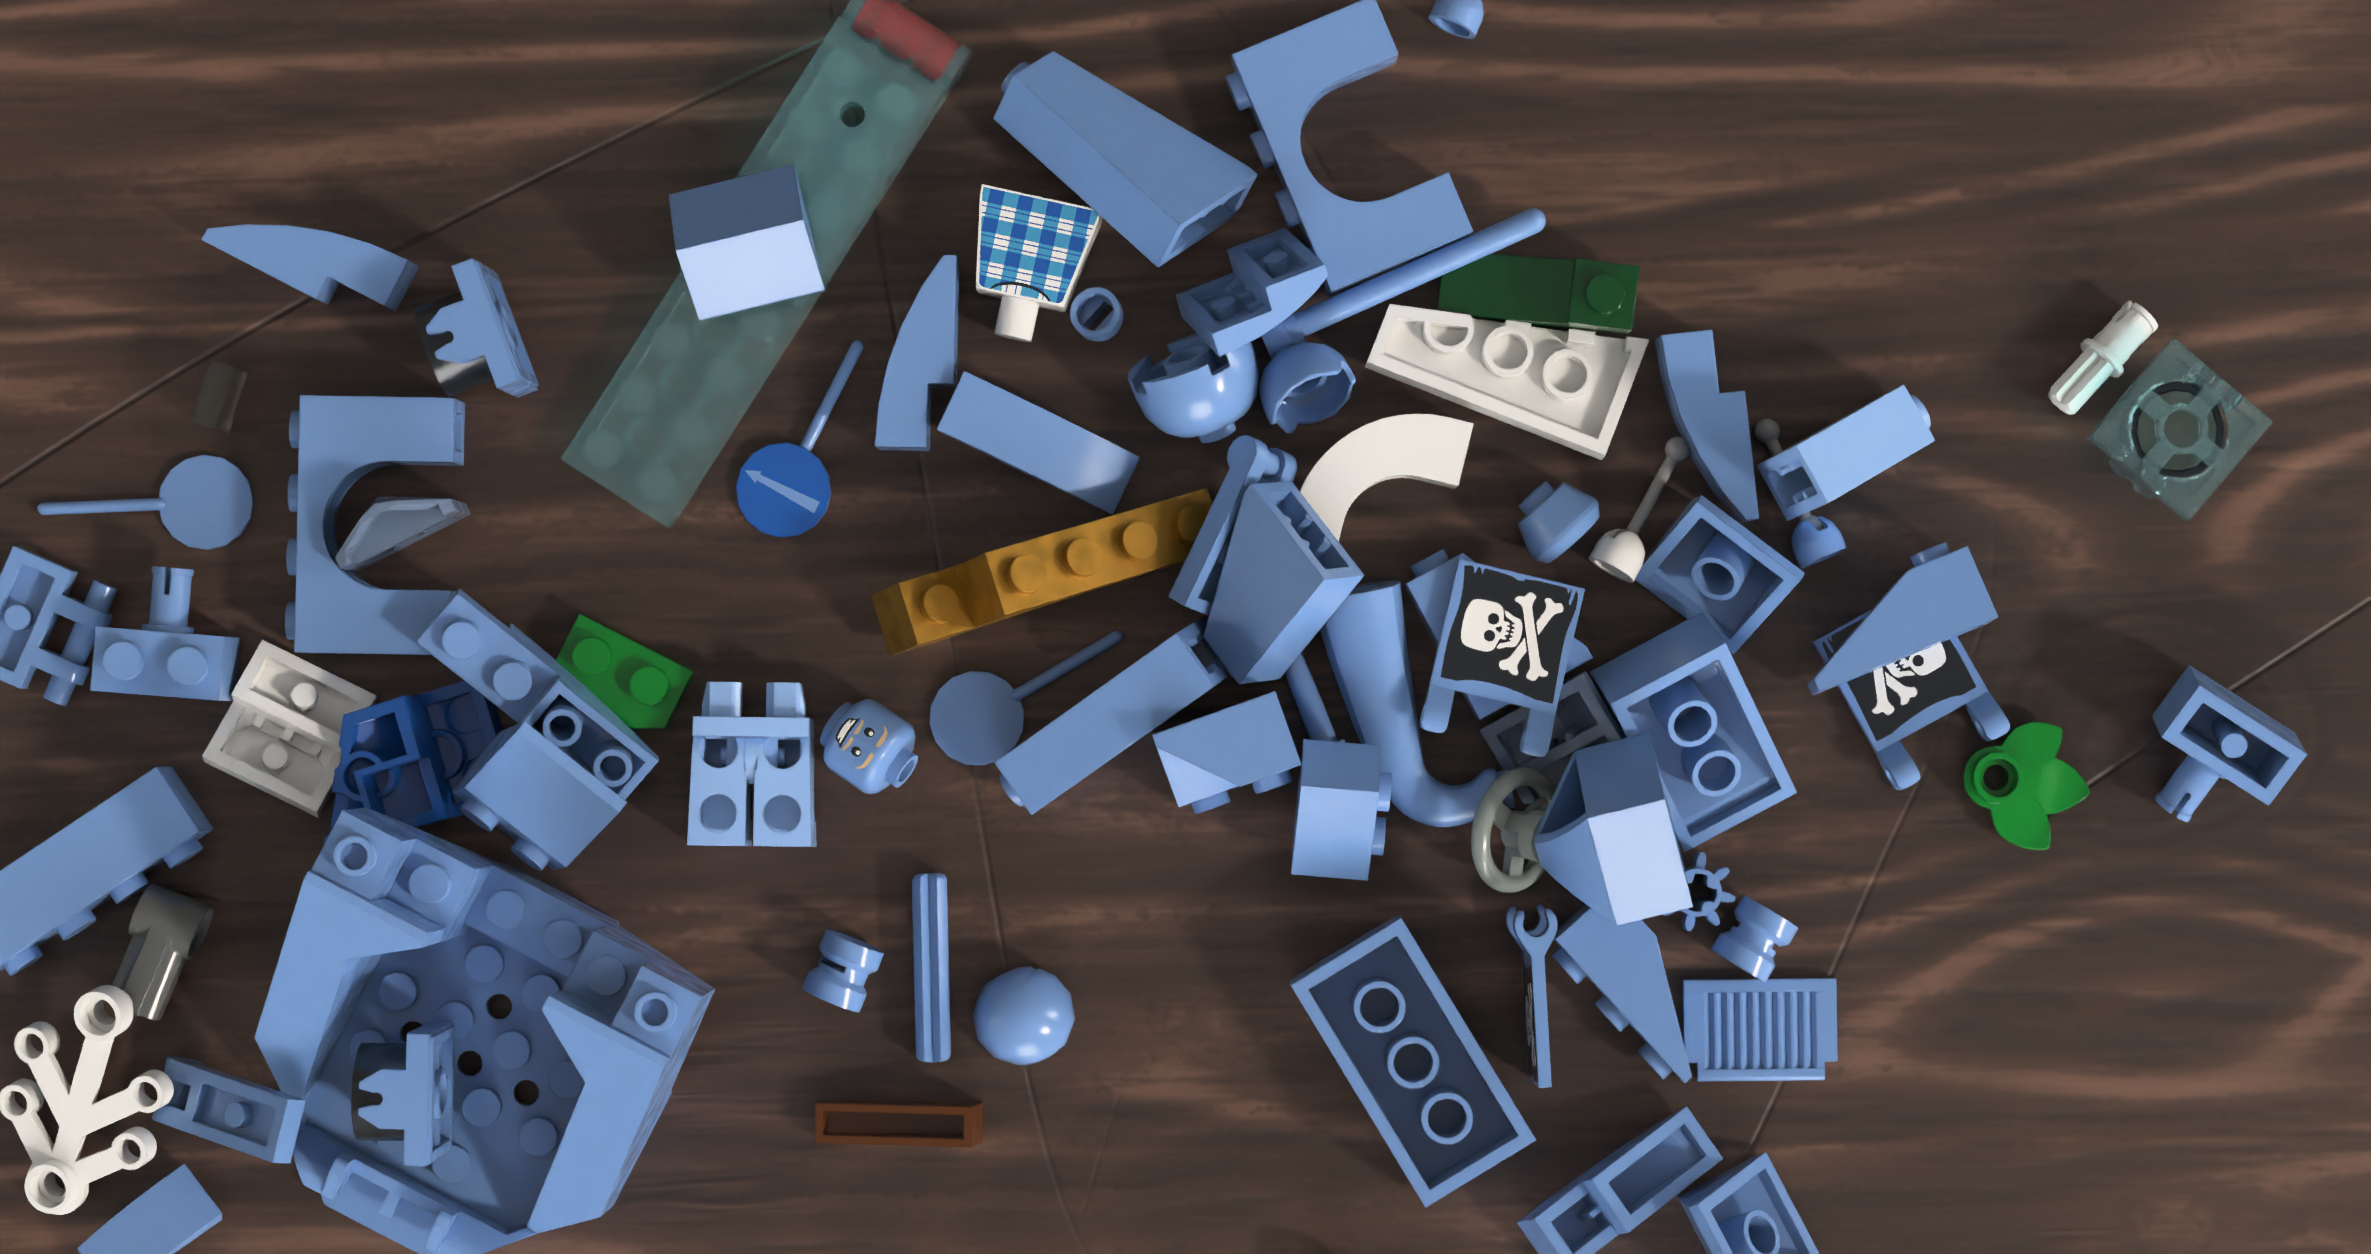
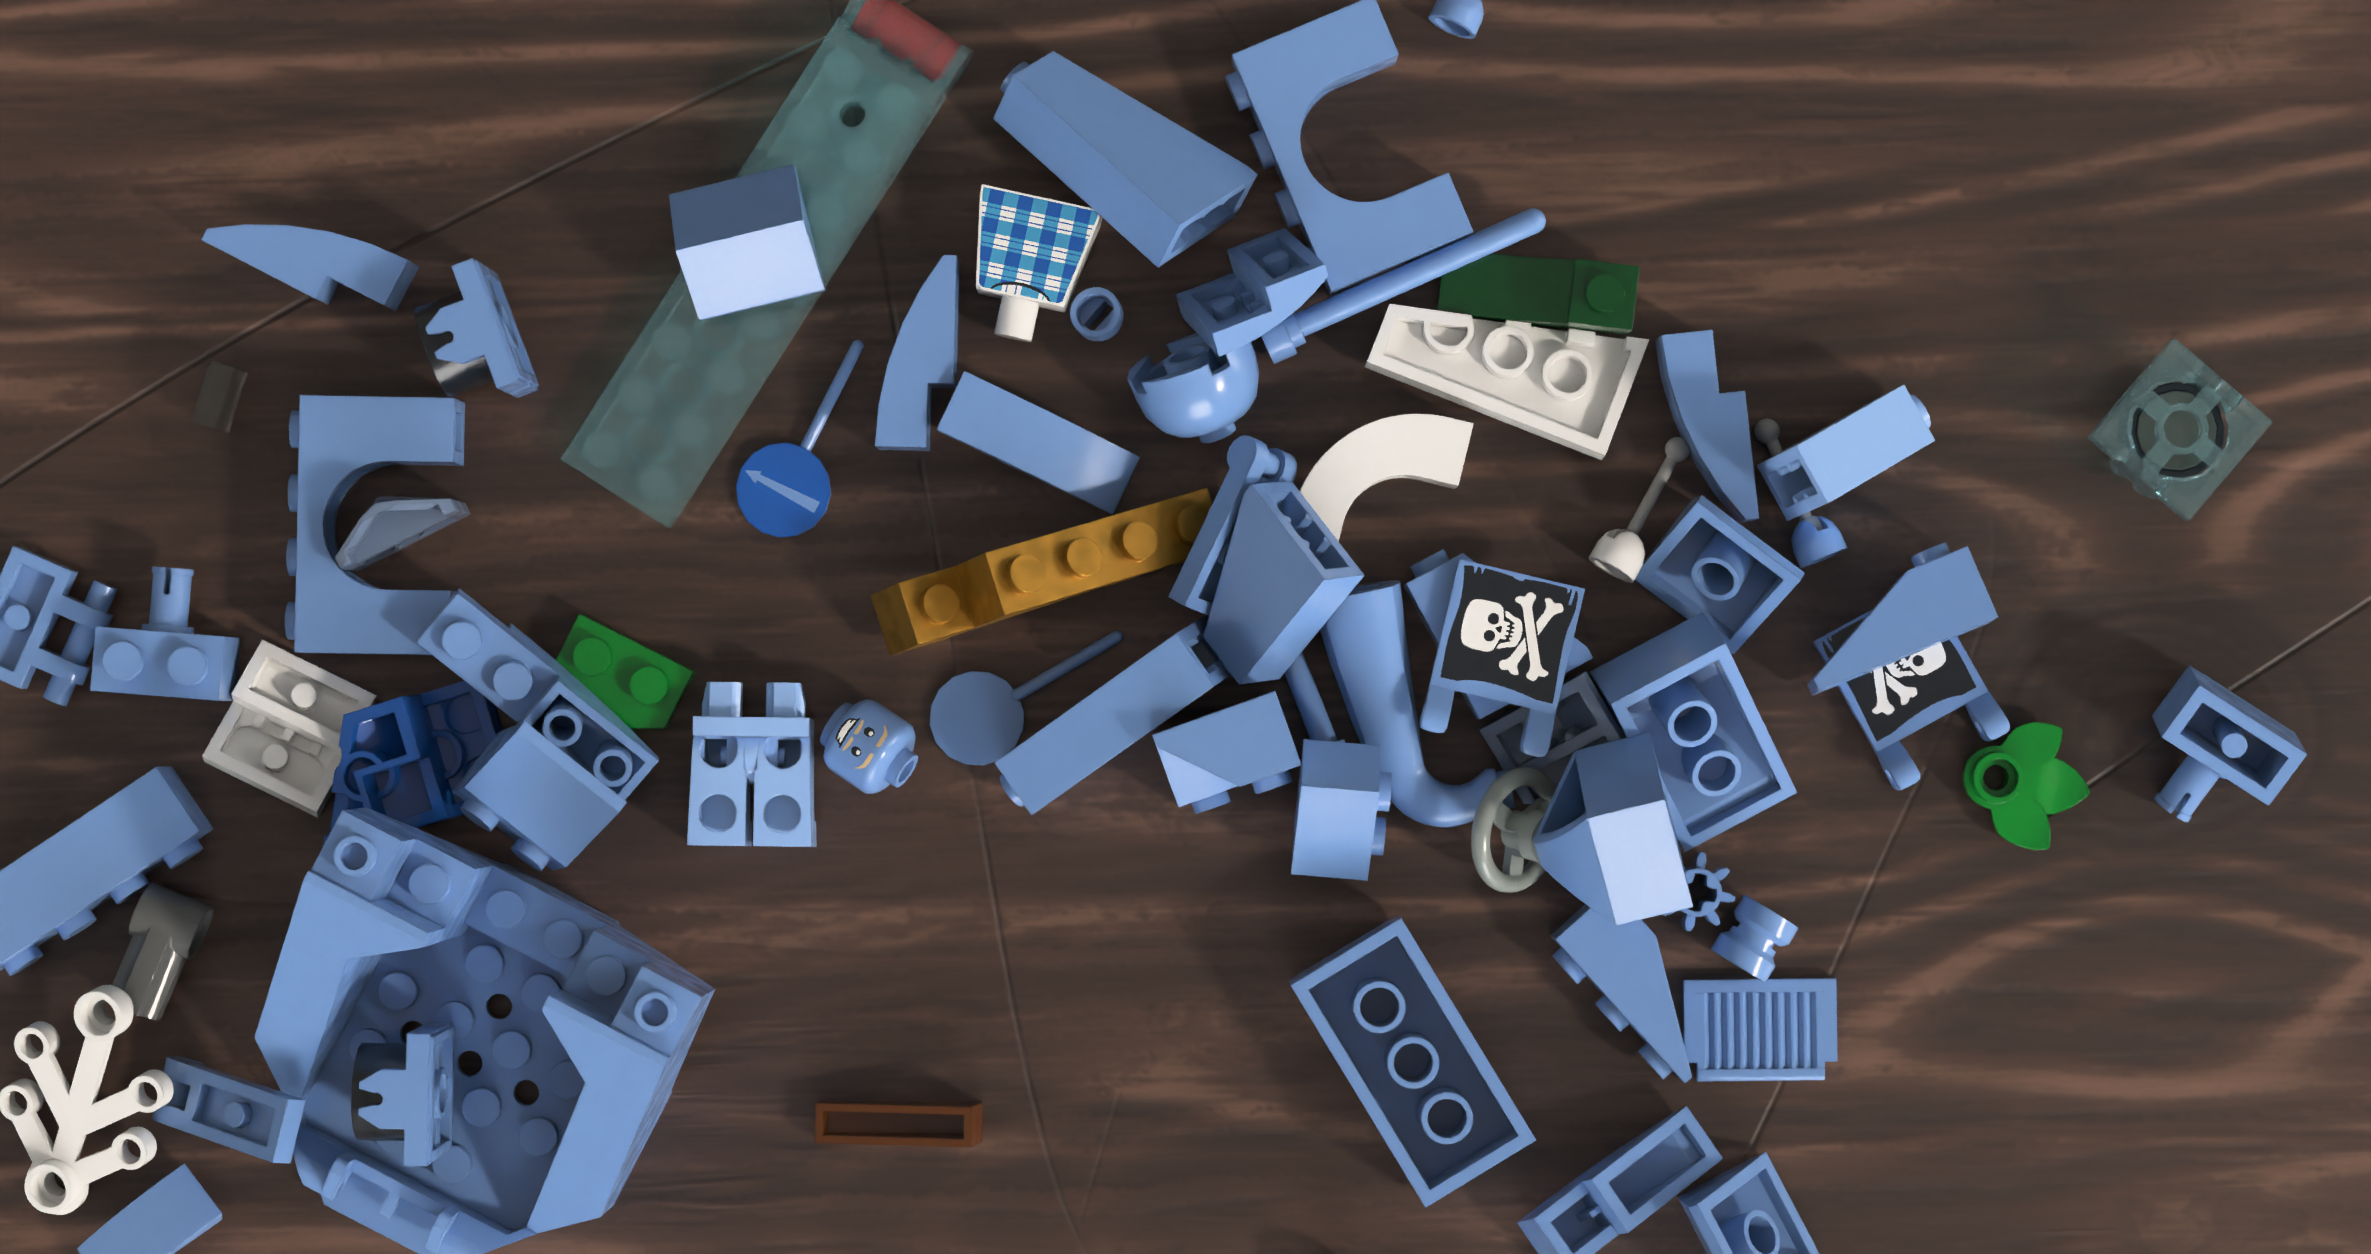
(200, 503): medium blue piece -> none
(840, 985): medium blue wheel -> none
(931, 967): medium blue axle -> none
(1023, 1015): medium blue hair -> none
(1304, 385): medium blue hair -> none
(1533, 948): medium blue flag -> none
(1555, 519): medium blue cone -> none
(2102, 357): white axle -> none

